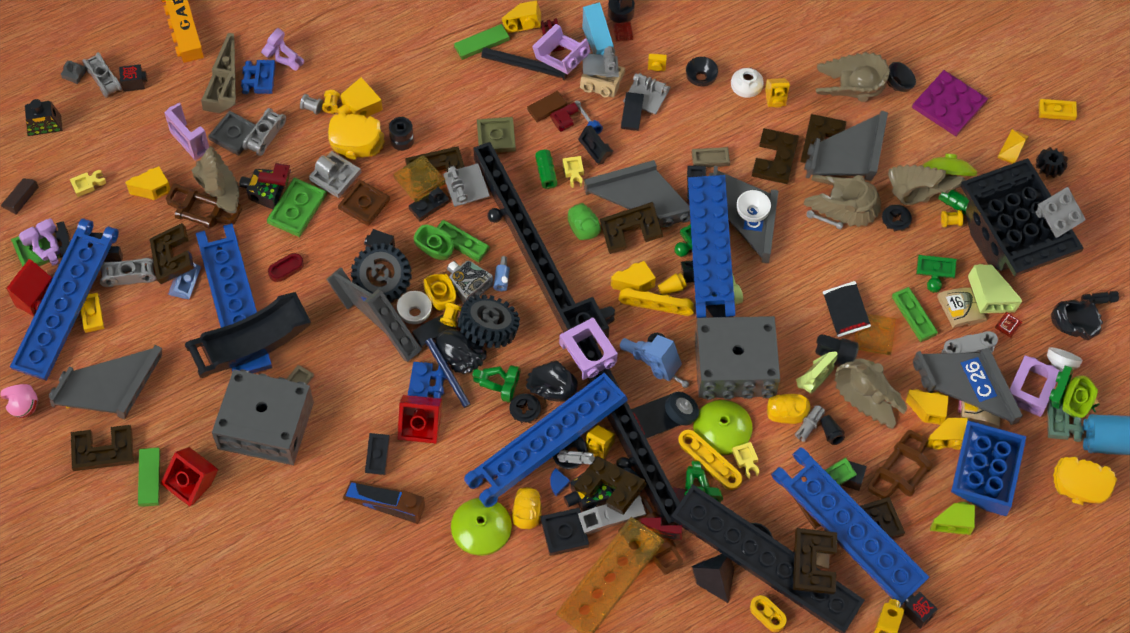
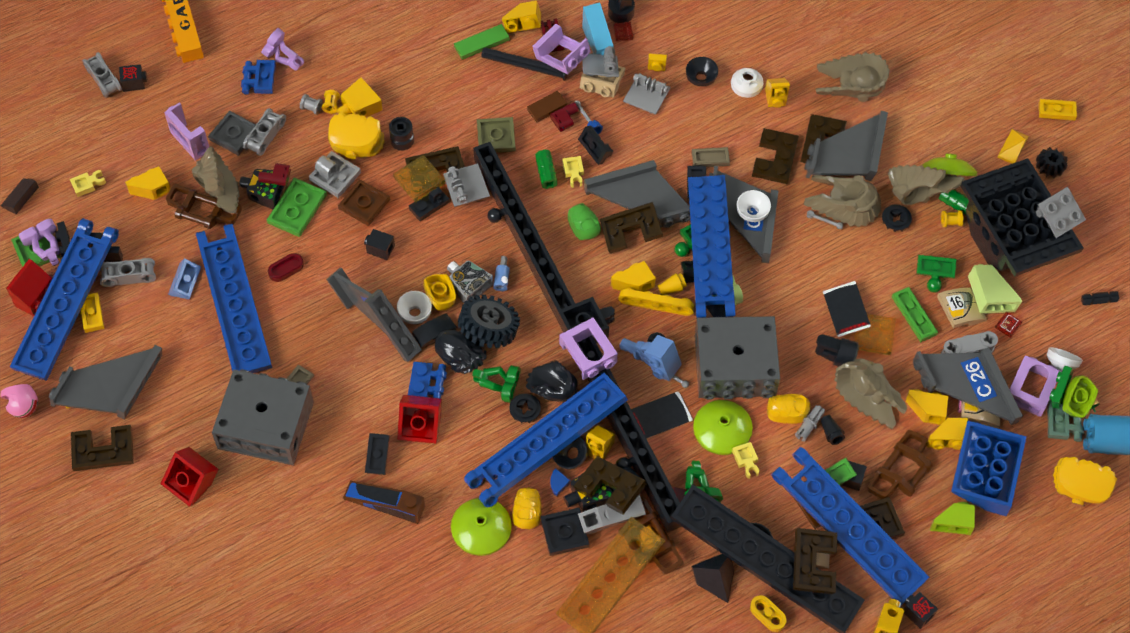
(42, 118): black torso -> none
(73, 72): dark grey tile -> none
(149, 477): bright green tile -> none
(165, 263): dark brown plate -> none
(221, 89): dark tan wedge -> none
(250, 337): black windscreen -> none
(367, 261): wheel -> none
(434, 242): bright green piece -> none
(447, 372): dark blue bar -> none
(450, 314): yellow bush -> none
(465, 242): bright green tile -> none
(576, 457): light grey axle -> none
(632, 111): black slope -> none
(664, 531): dark red slope -> none
(682, 408): black wheel -> none
(710, 459): yellow plate -> none
(818, 372): yellowish green slope -> none
(903, 75): black piece -> none
(949, 103): magenta plate -> none
(1077, 318): black piece -> none

